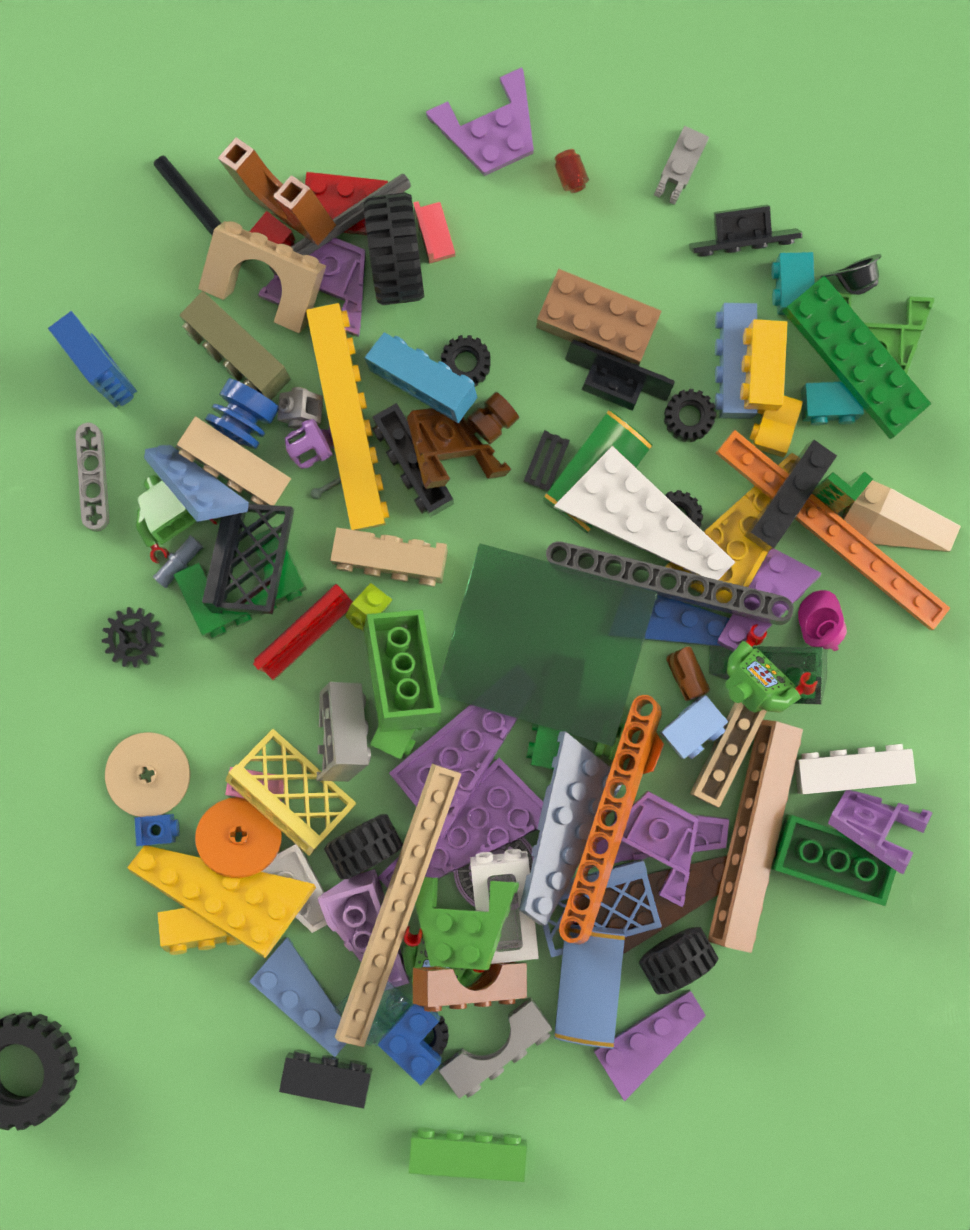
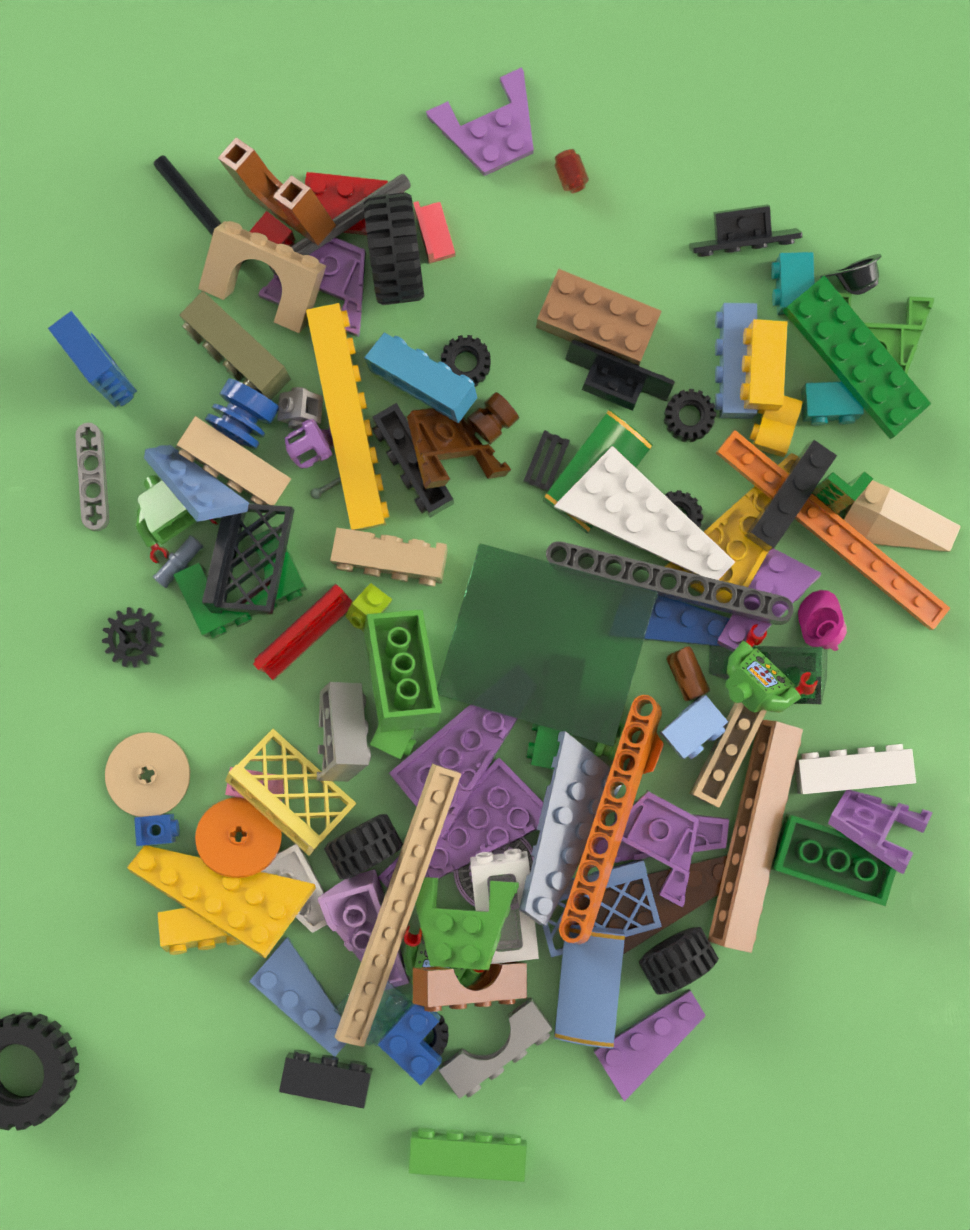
(682, 162): light grey hinge -> none

